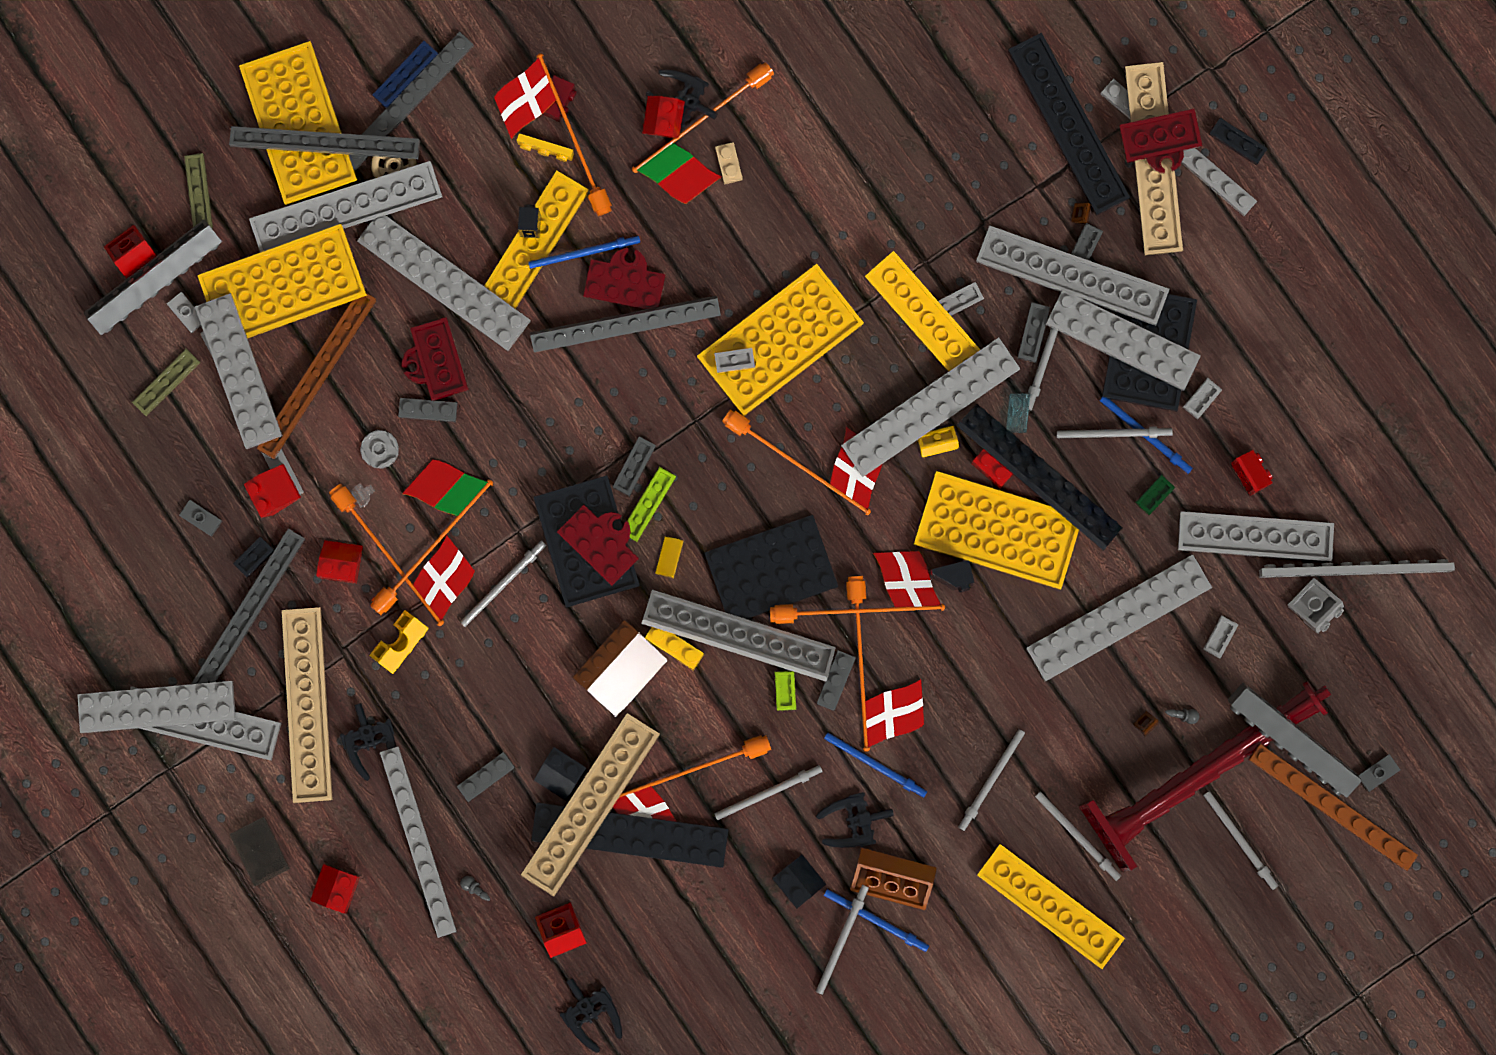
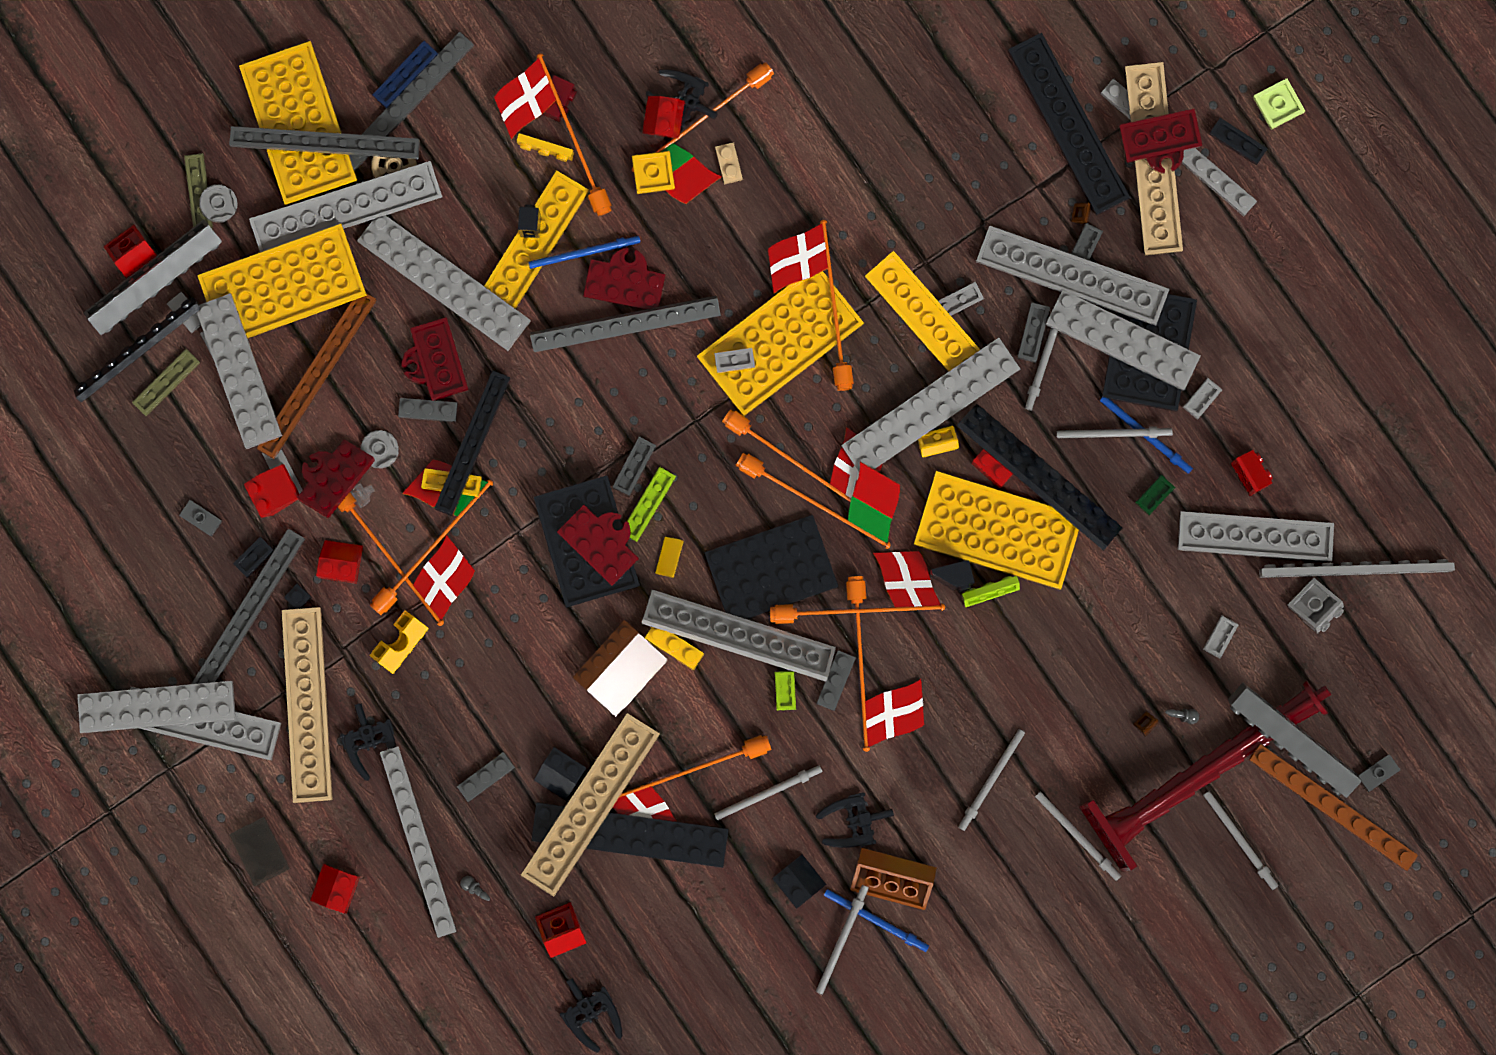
(141, 345): none -> black plate
(218, 203): none -> light grey tile
(297, 597): none -> black plate
(333, 477): none -> dark red plate
(436, 479): none -> yellow plate
(472, 443): none -> black plate
(529, 557): light grey bar -> none
(653, 172): none -> yellow tile
(799, 260): none -> flag
(870, 505): none -> flag
(907, 783): blue bar -> none
(990, 590): none -> lime plate
(1018, 413): clear light blue plate -> none
(1050, 906): yellow plate -> none
(1118, 618): light grey plate -> none
(1278, 104): none -> yellowish green plate

